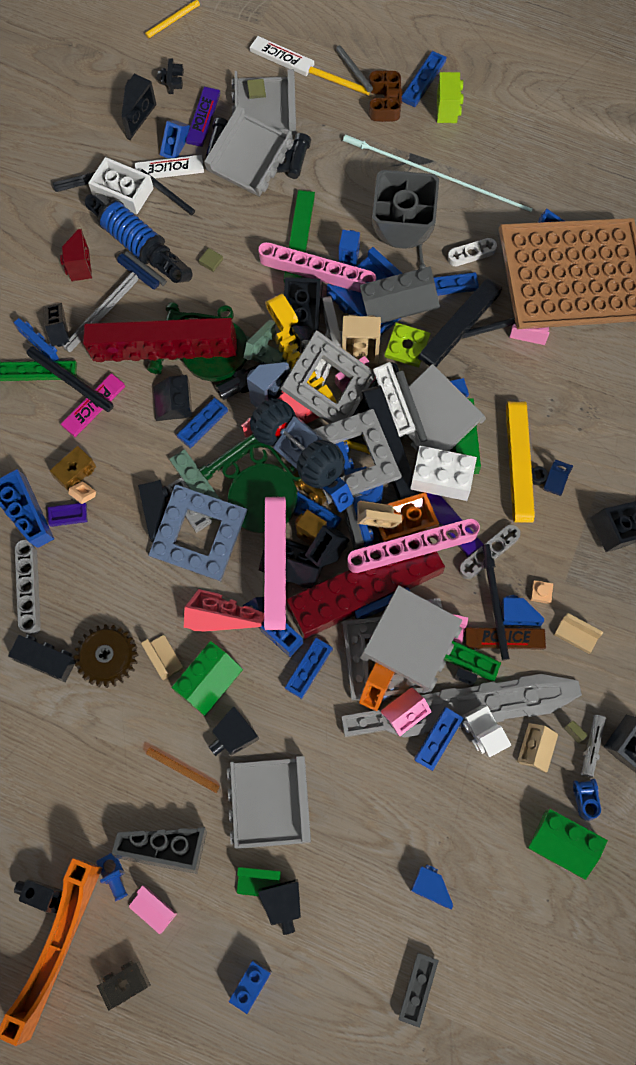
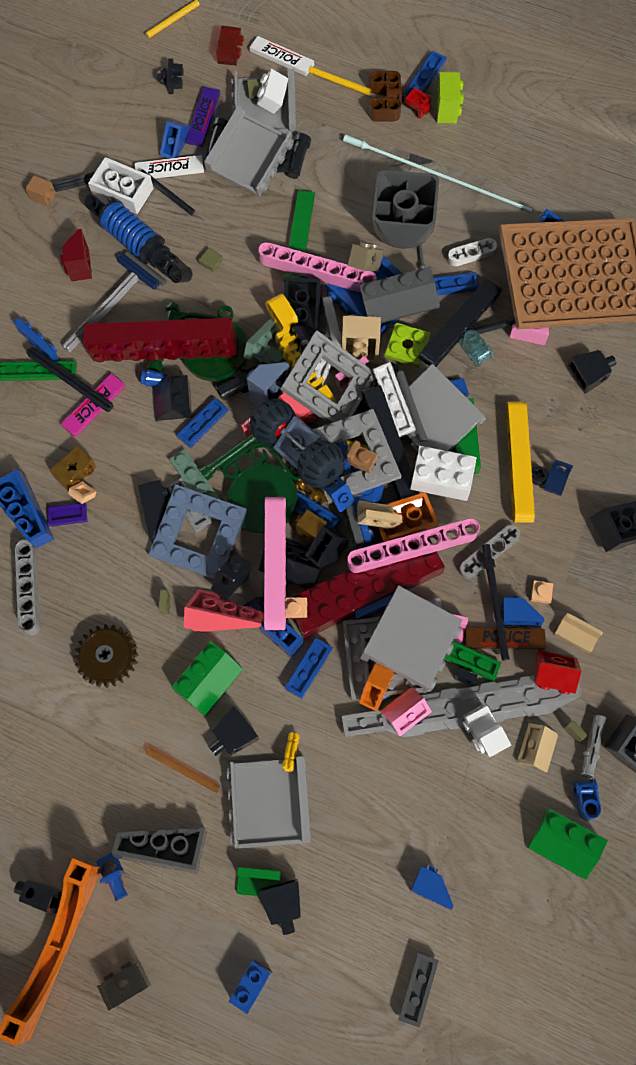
(40, 190): none -> medium nougat brick
(42, 657): black brick -> none
(56, 325): black slope -> none
(137, 103): black slope -> none
(151, 377): none -> blue cone
(152, 909): bright pink panel -> none
(162, 657): tan panel -> none
(164, 602): none -> olive tile
(229, 45): none -> clear red brick
(236, 571): none -> black torso
(272, 91): none -> white brick
(290, 752): none -> yellow axle
(296, 607): none -> light nougat plate
(349, 247): blue brick -> none
(354, 68): dark grey bar -> none
(361, 457): none -> medium nougat bracket
(366, 257): none -> dark tan brick
(419, 101): none -> red bracket
(438, 738): blue plate -> none
(445, 516): dark purple tile -> none
(477, 351): none -> clear light blue piece
(557, 672): none -> red slope
(591, 369): none -> black torso

